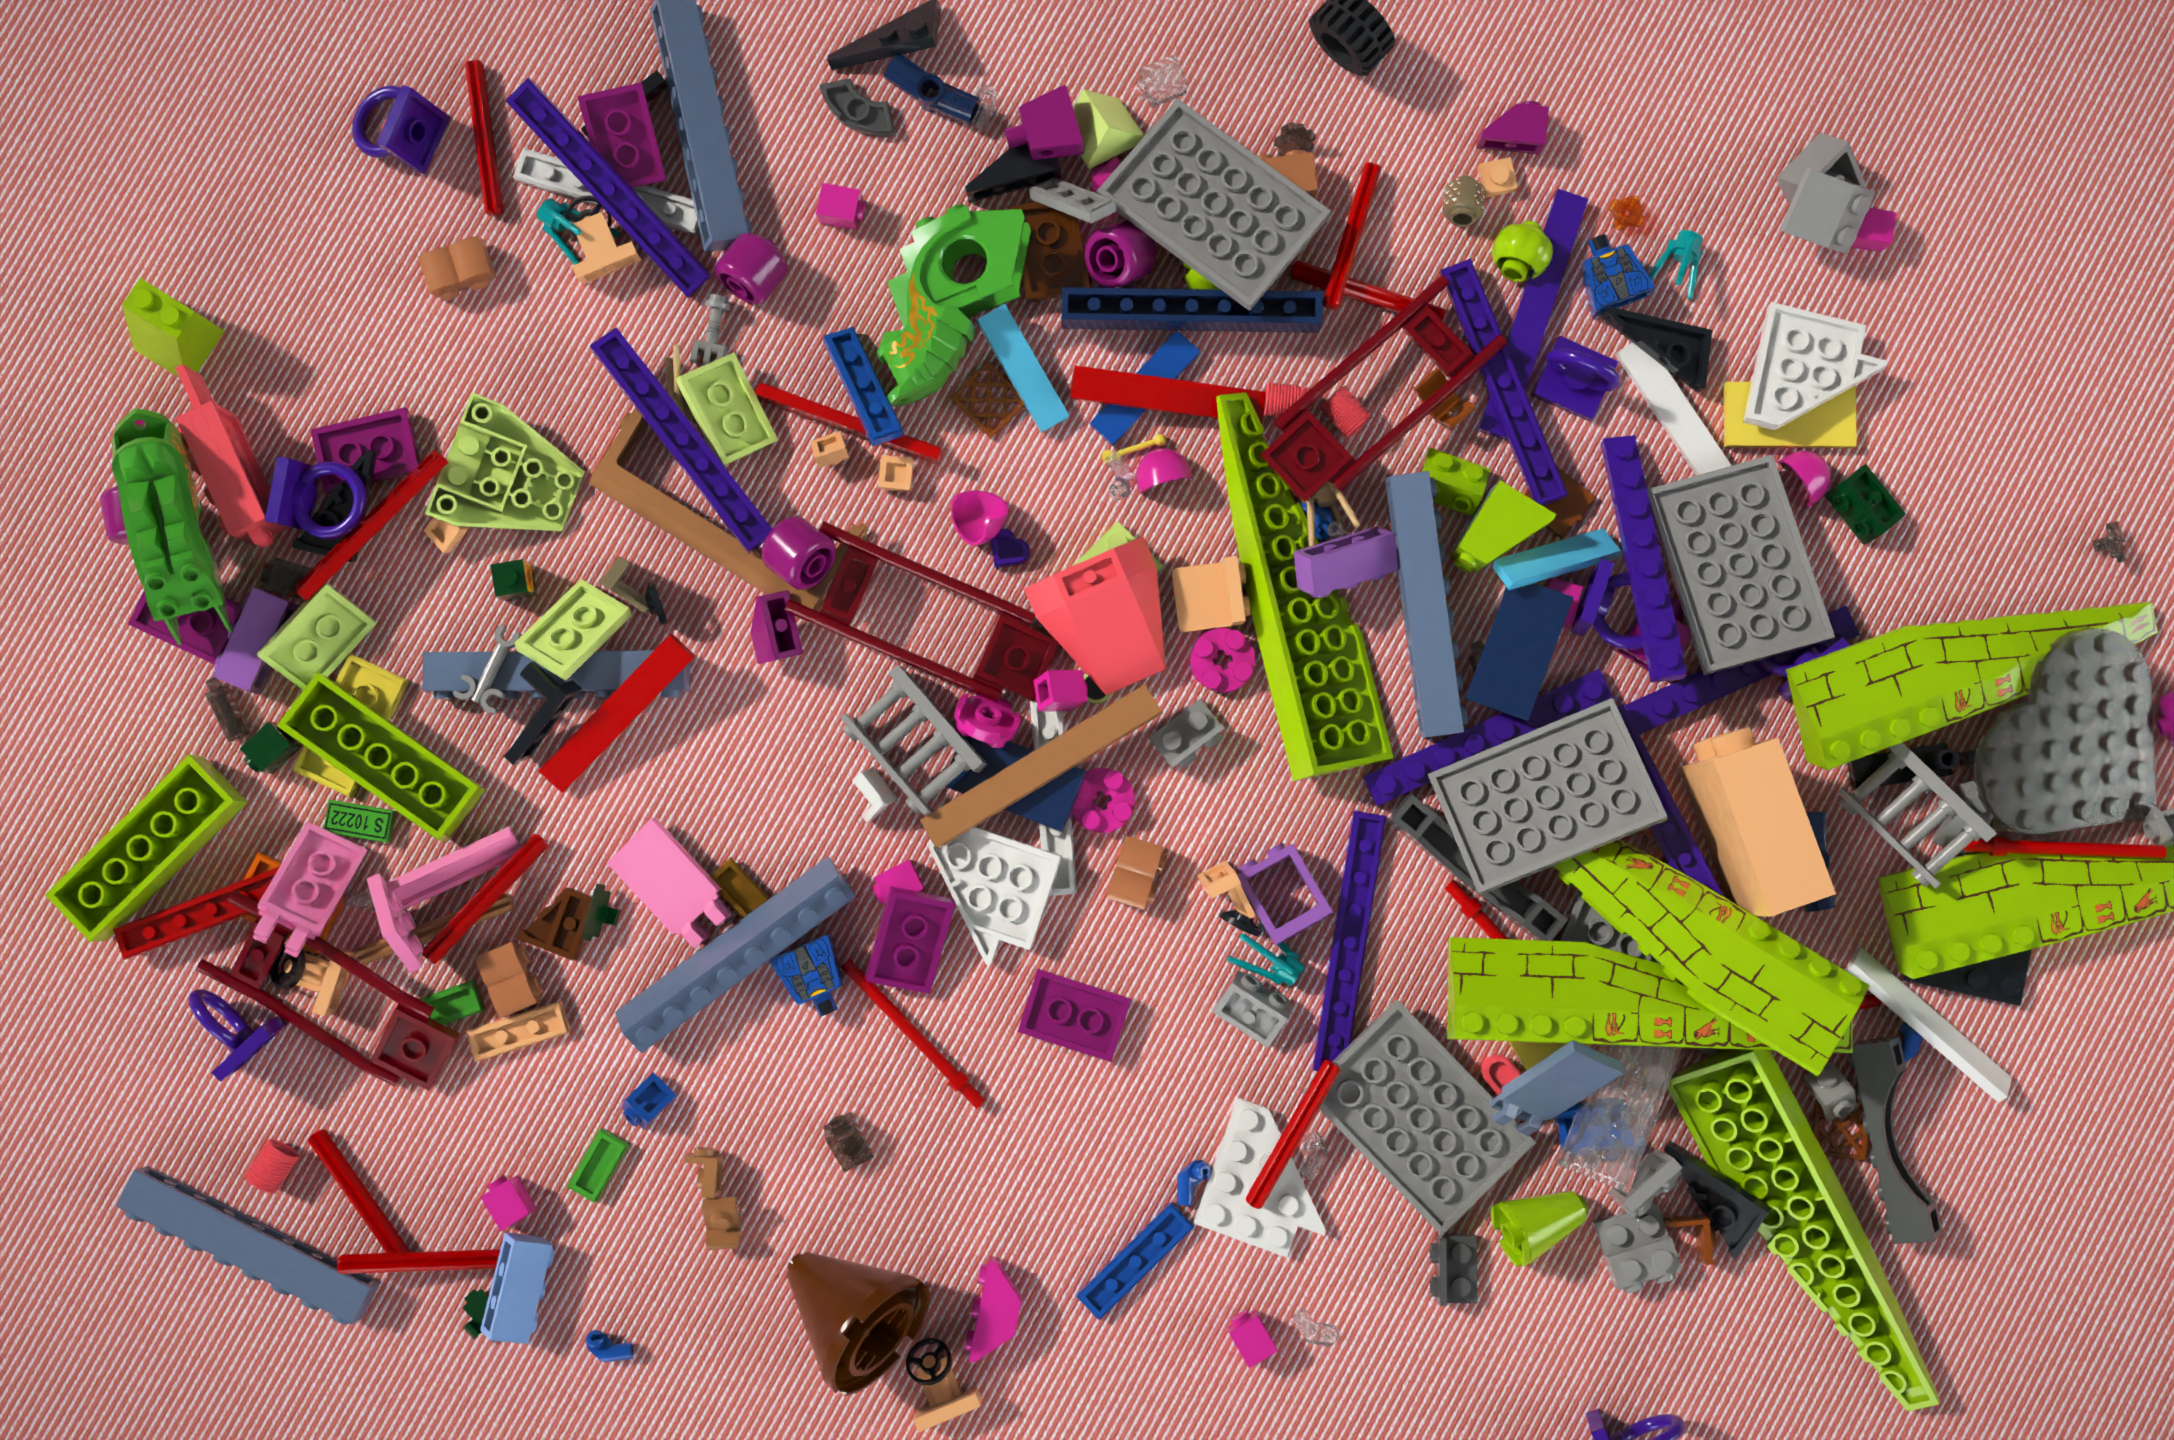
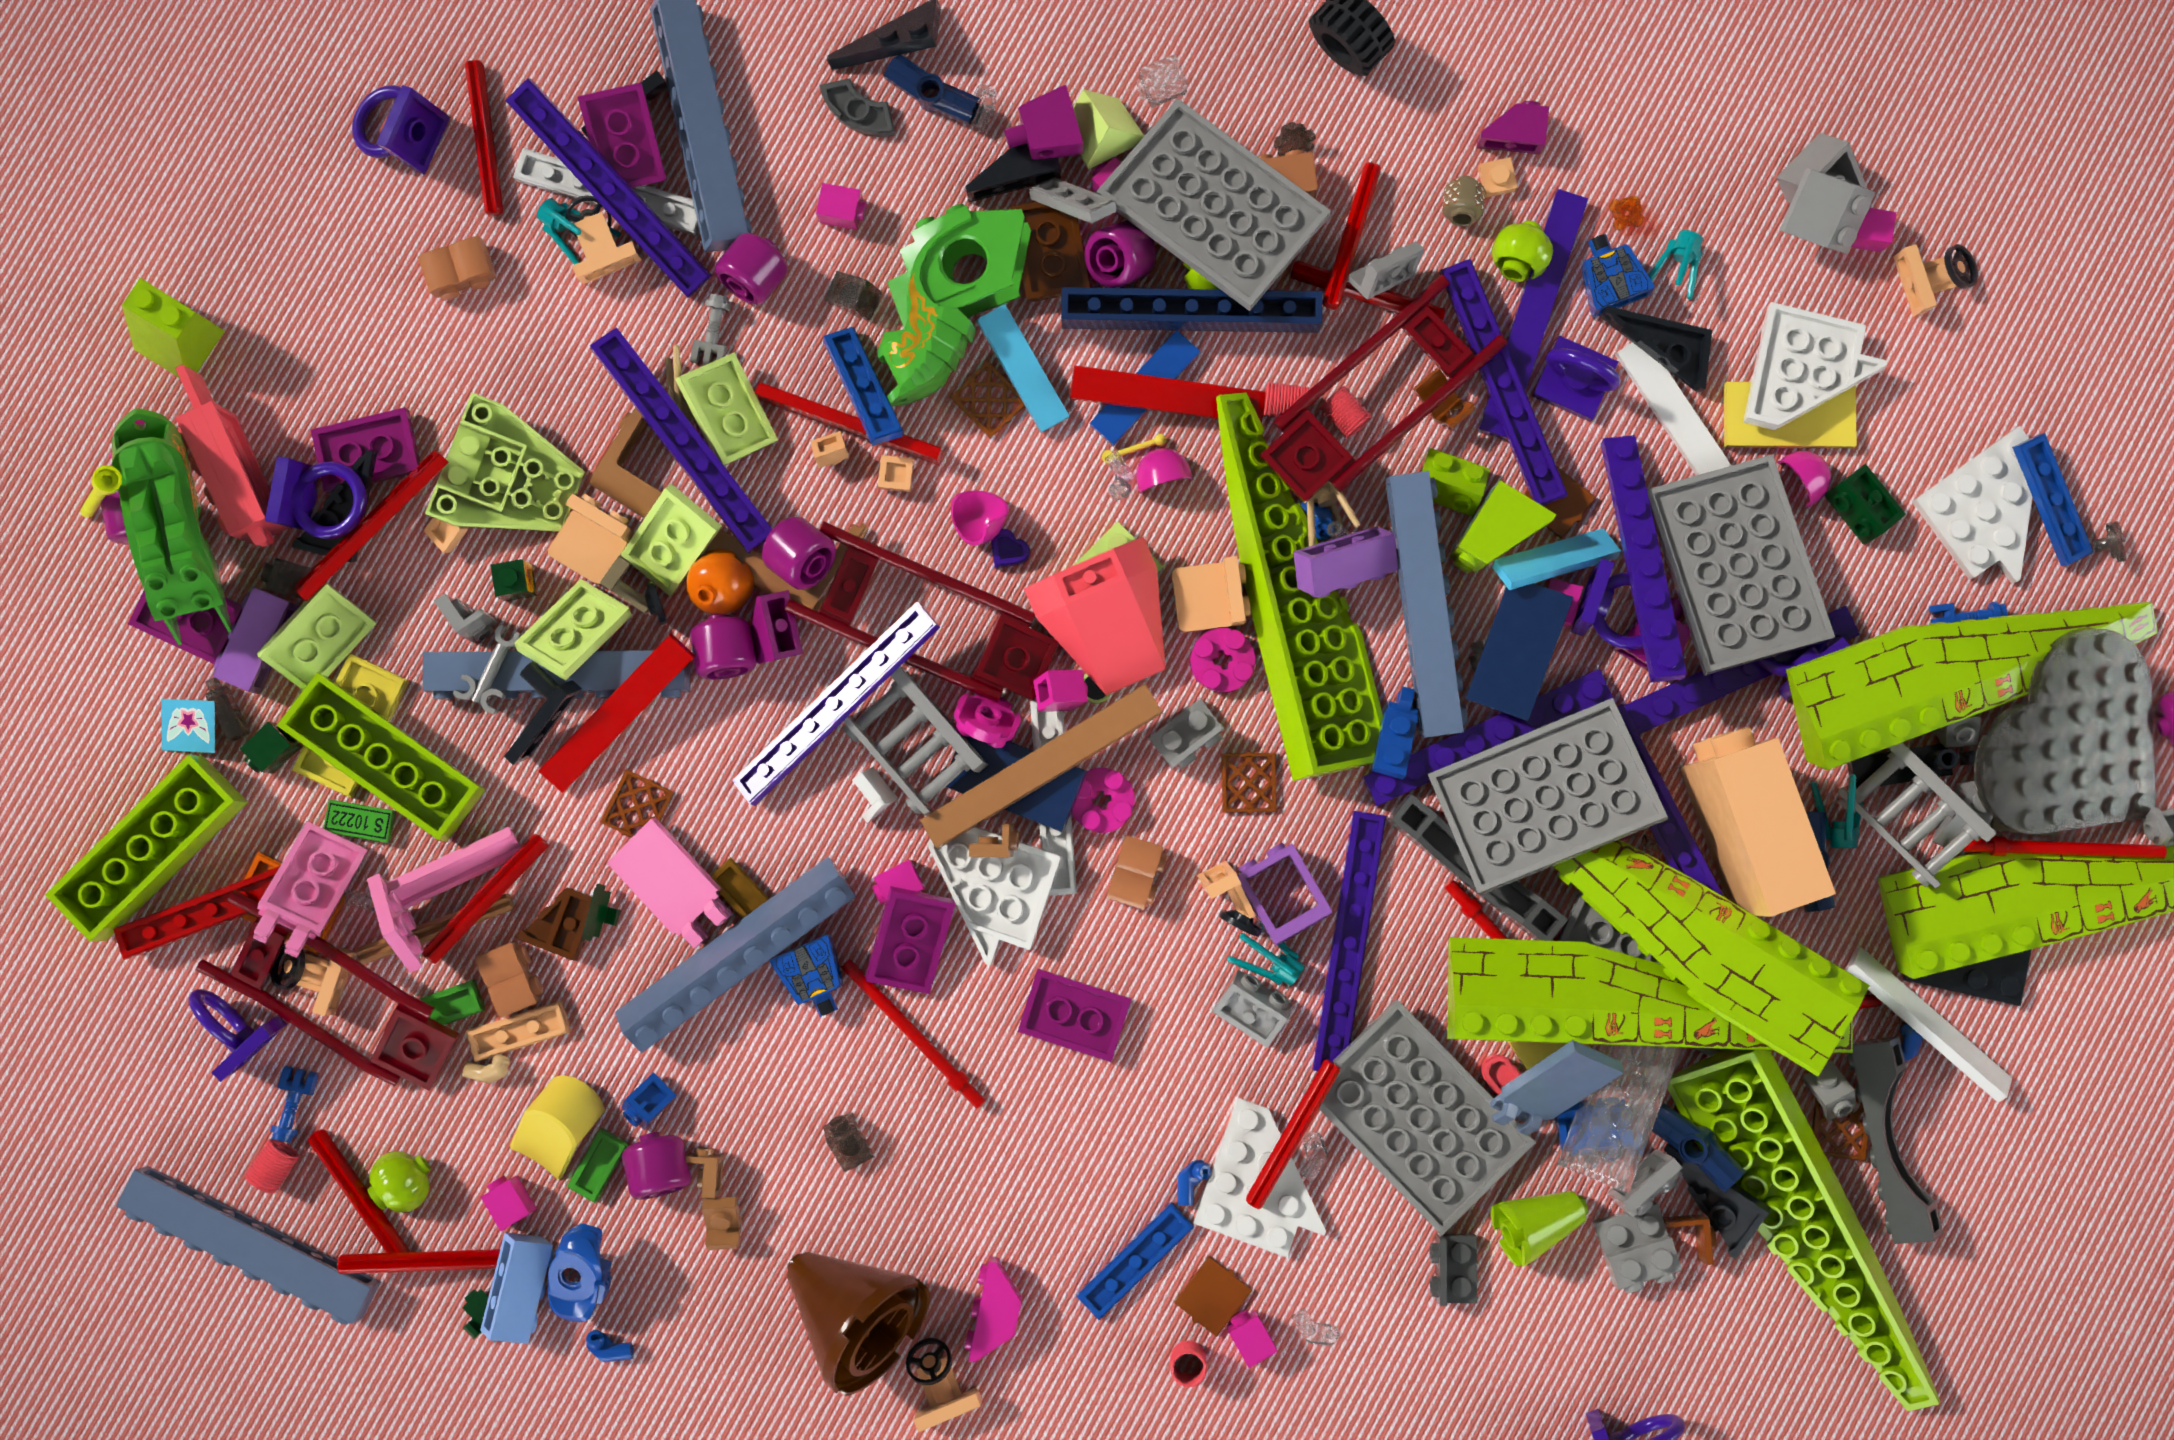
(105, 482): none -> neon yellow piece
(188, 725): none -> medium azure sticker
(295, 1088): none -> blue hinge
(399, 1181): none -> lime plant
(463, 620): none -> light grey bracket
(488, 1073): none -> tan arm
(557, 1123): none -> light yellow piece
(580, 1251): none -> blue piece
(590, 538): none -> light nougat bracket
(617, 796): none -> dark orange window
(656, 1166): none -> magenta head
(670, 539): none -> yellowish green plate
(719, 582): none -> orange cylinder
(723, 647): none -> magenta head
(836, 703): none -> tile
(853, 294): none -> clear smoke bracket
(989, 846): none -> medium nougat bracket
(1188, 1379): none -> coral piece
(1212, 1296): none -> dark orange piece
(1248, 756): none -> dark orange window
(1387, 271): none -> light grey bracket
(1396, 736): none -> blue hinge
(1712, 1161): none -> dark blue piece
(1844, 833): none -> teal plant
(1928, 278): none -> light nougat piece
(1960, 733): none -> light grey bracket
(1983, 510): none -> white wing
(1993, 610): none -> blue hinge
(2053, 499): none -> blue tile

